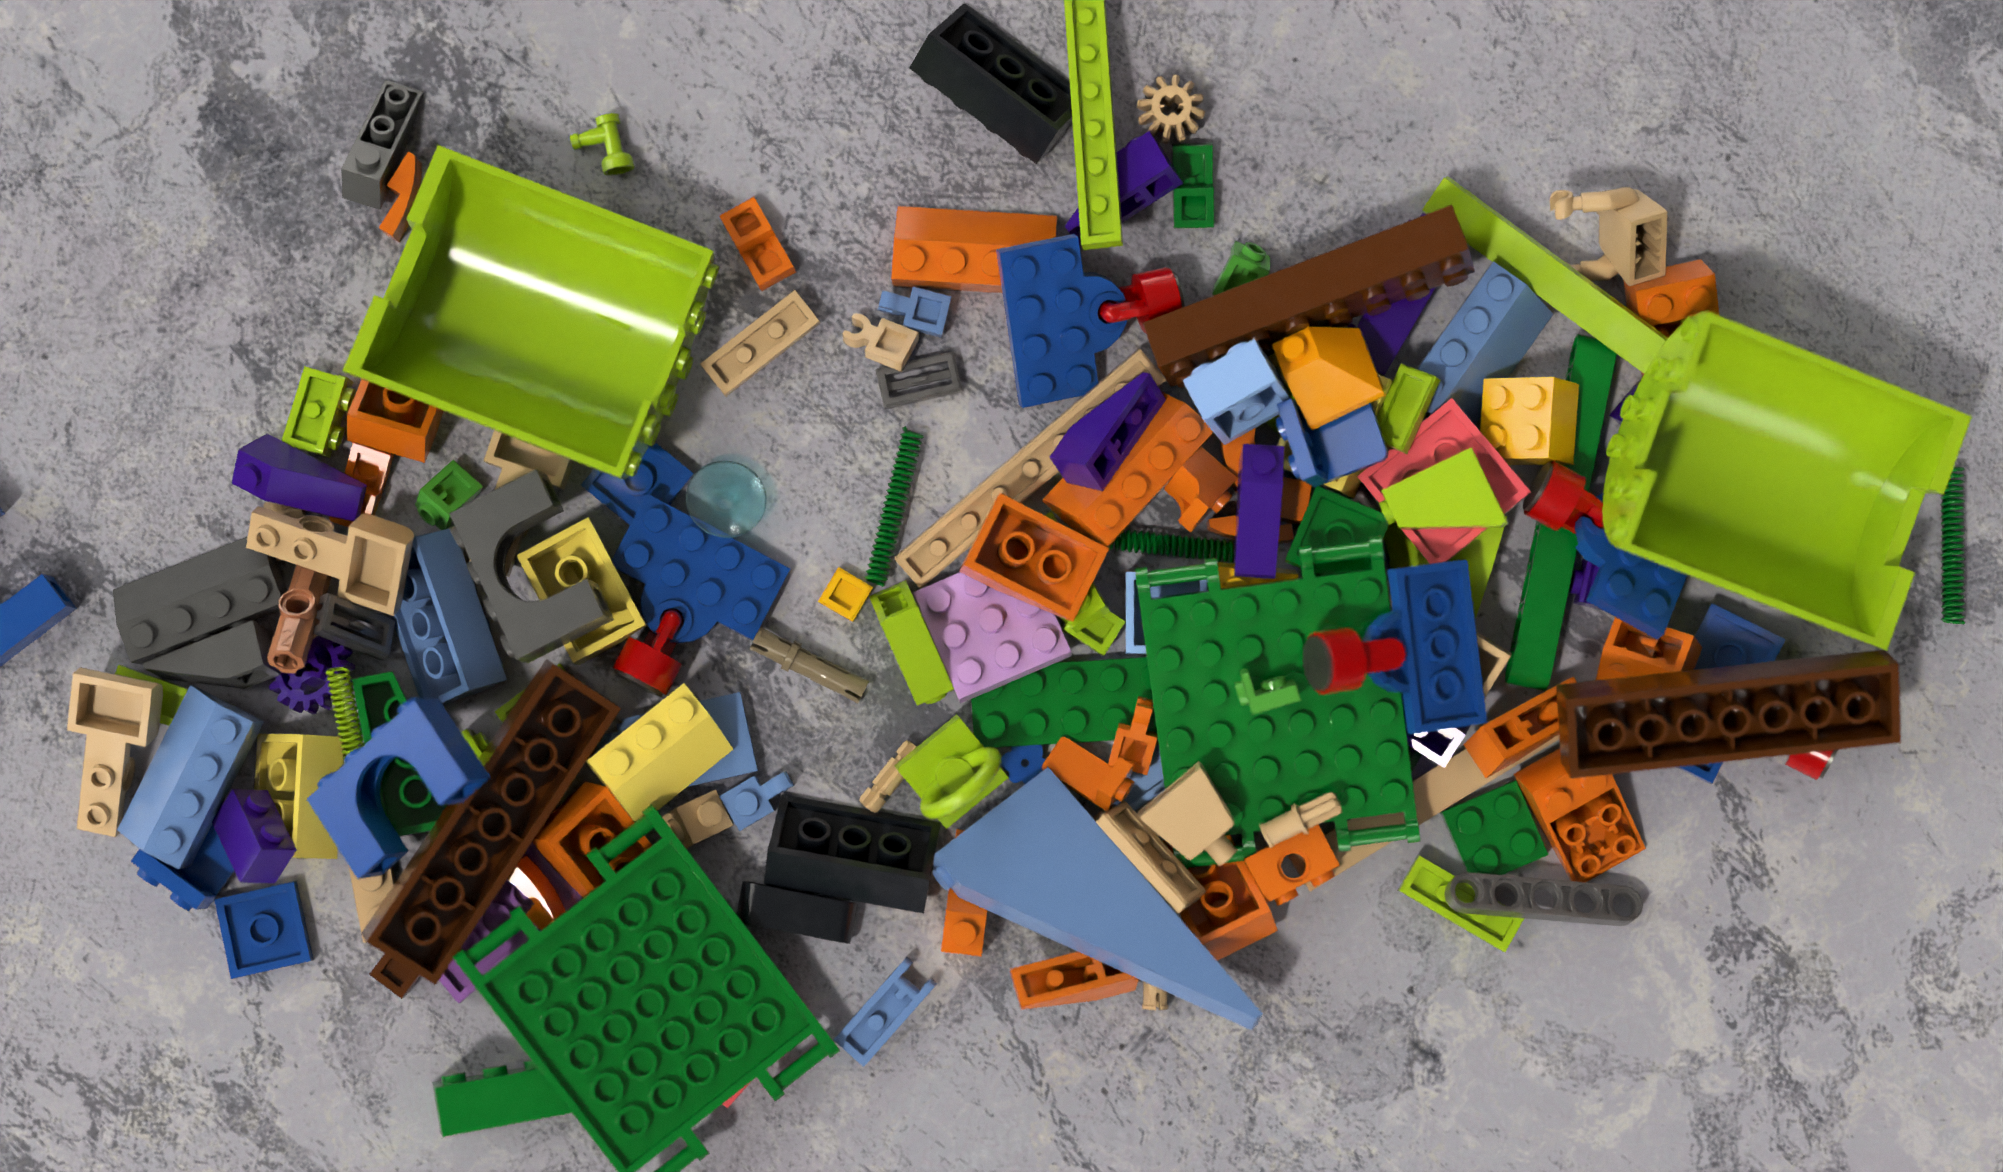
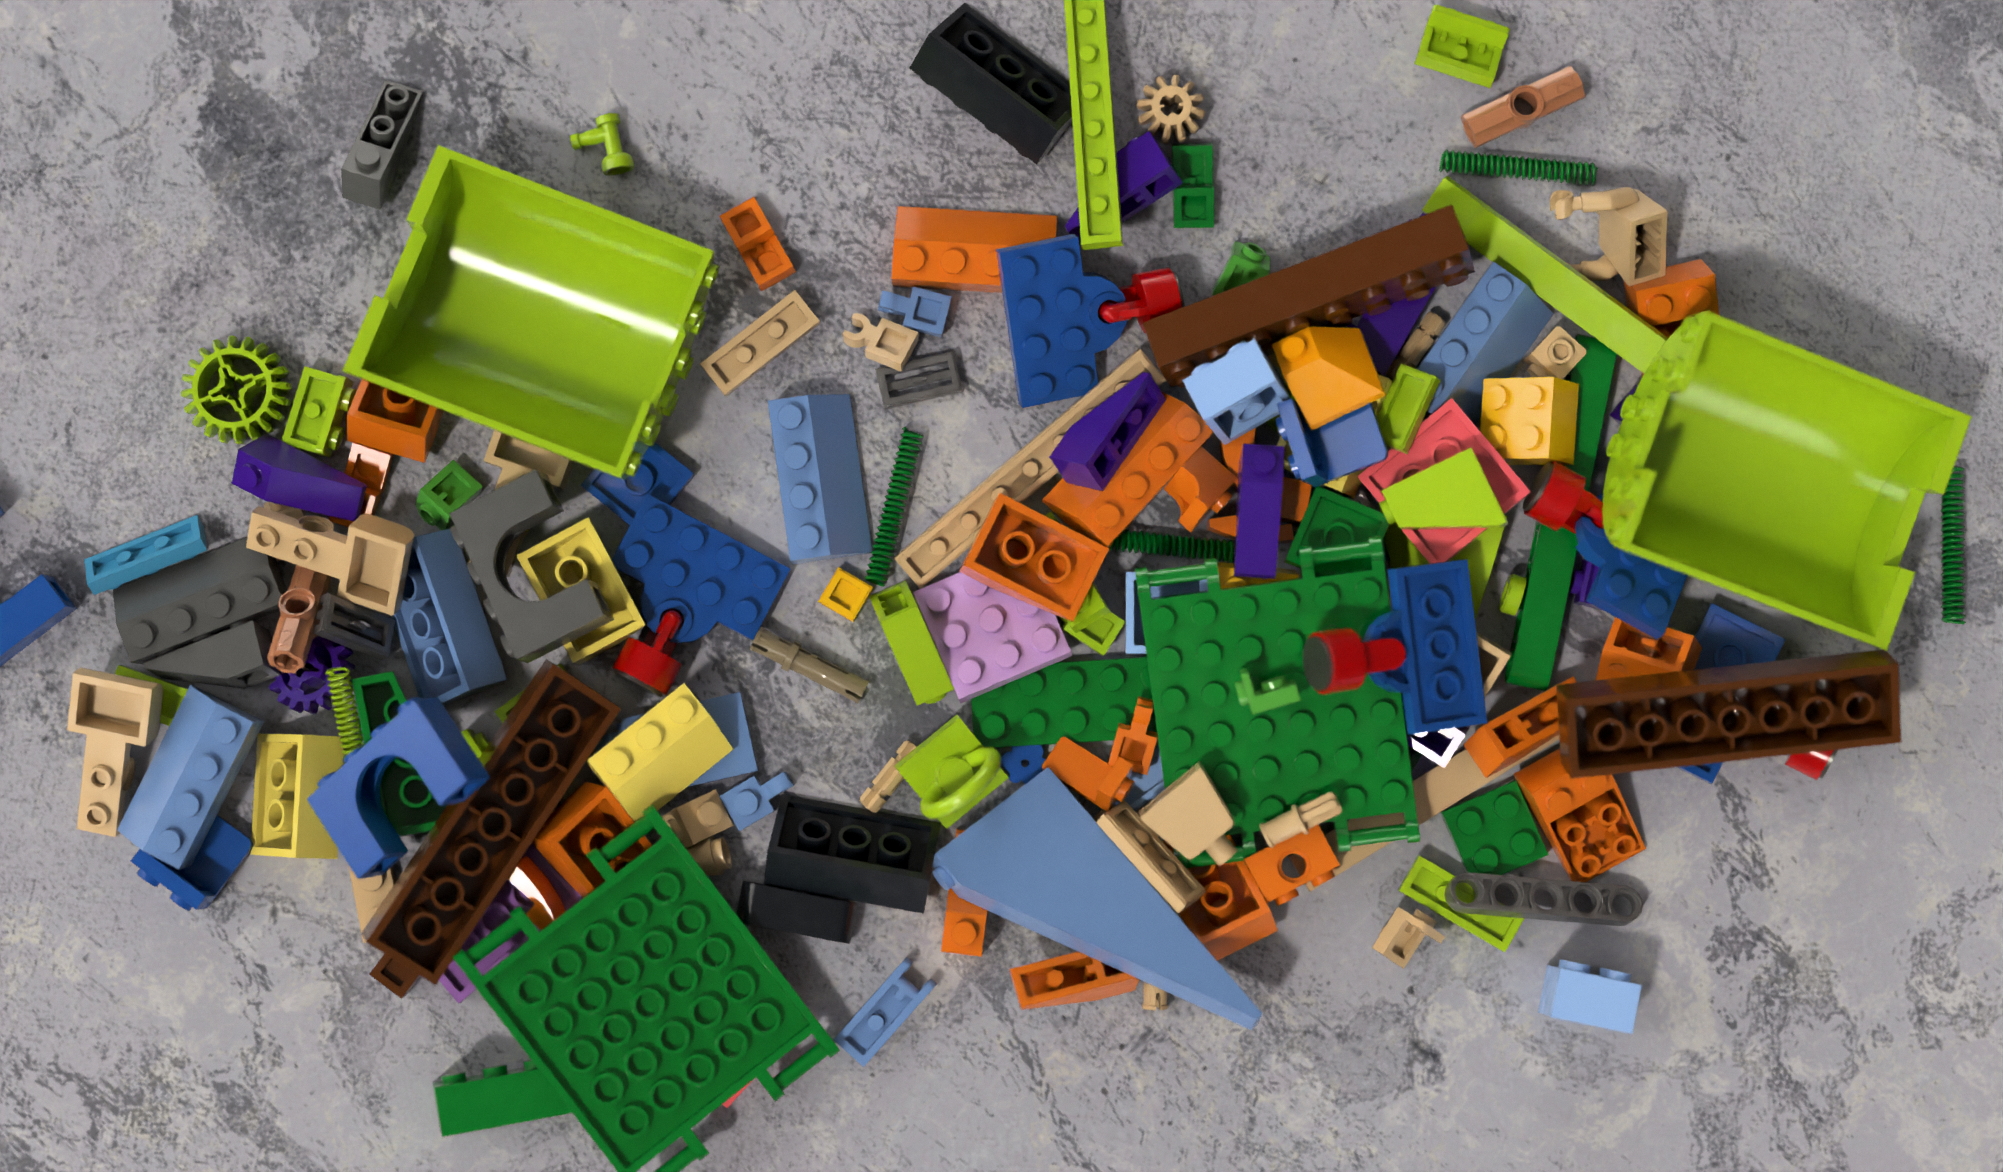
(145, 555): none -> dark azure plate
(220, 396): none -> lime gear
(253, 836): dark purple brick -> none
(263, 929): blue tile -> none
(406, 185): orange slope -> none
(712, 855): none -> tan cone
(730, 482): clear light blue dish -> none
(819, 477): none -> medium blue slope
(1404, 934): none -> tan bracket
(1418, 343): none -> tan axle
(1461, 45): none -> lime bracket
(1512, 594): none -> lime tile
(1528, 161): none -> green piece
(1543, 95): none -> nougat piece
(1555, 355): none -> tan bracket
(1588, 998): none -> light blue brick

